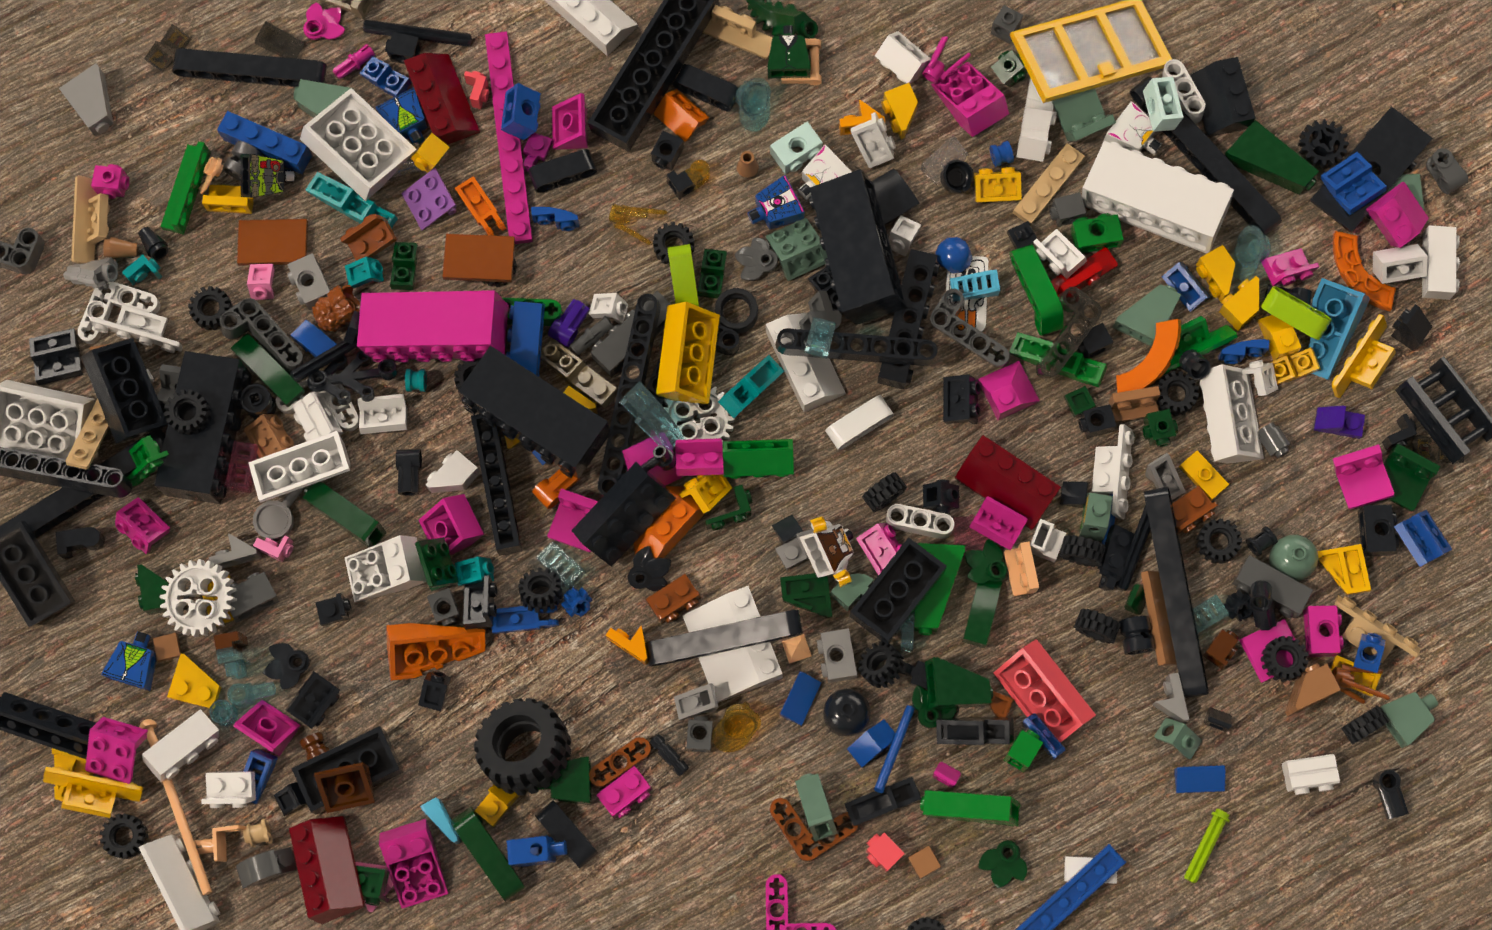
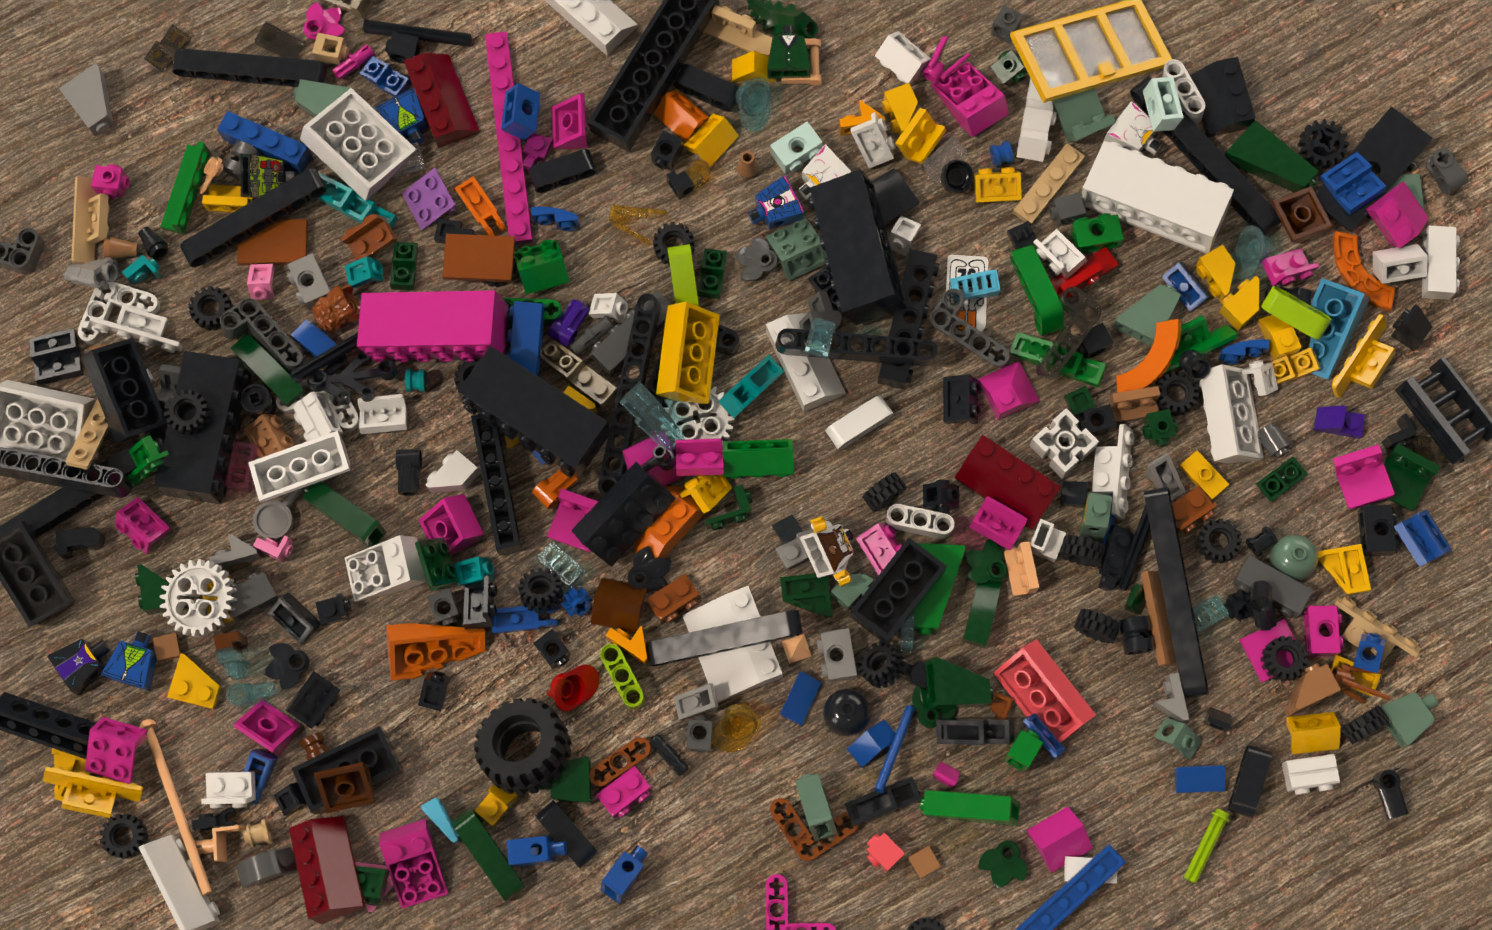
(79, 663): none -> torso
(181, 746): white brick -> none
(208, 821): none -> black plate
(220, 709): clear light blue wheel -> none
(253, 217): none -> black beam
(294, 617): none -> black slope
(326, 44): none -> tan brick
(352, 329): black plate -> none
(429, 153): yellow brick -> none
(449, 227): none -> black plate
(480, 90): coral bracket -> none
(541, 266): none -> green slope
(548, 640): none -> black brick
(574, 687): none -> red piece
(617, 666): none -> lime beam
(618, 605): none -> reddish brown slope
(619, 882): none -> blue torso
(712, 139): none -> yellow panel
(737, 293): black tyre -> none
(750, 66): none -> yellow slope
(920, 137): none -> yellow bracket
(954, 254): blue hair -> none
(1060, 837): none -> dark pink slope
(1063, 429): none -> white brick
(1221, 648): reddish brown brick -> none
(1250, 781): none -> black beam
(1281, 479): none -> dark green slope
(1302, 215): none -> reddish brown slope
(1314, 732): none -> yellow panel

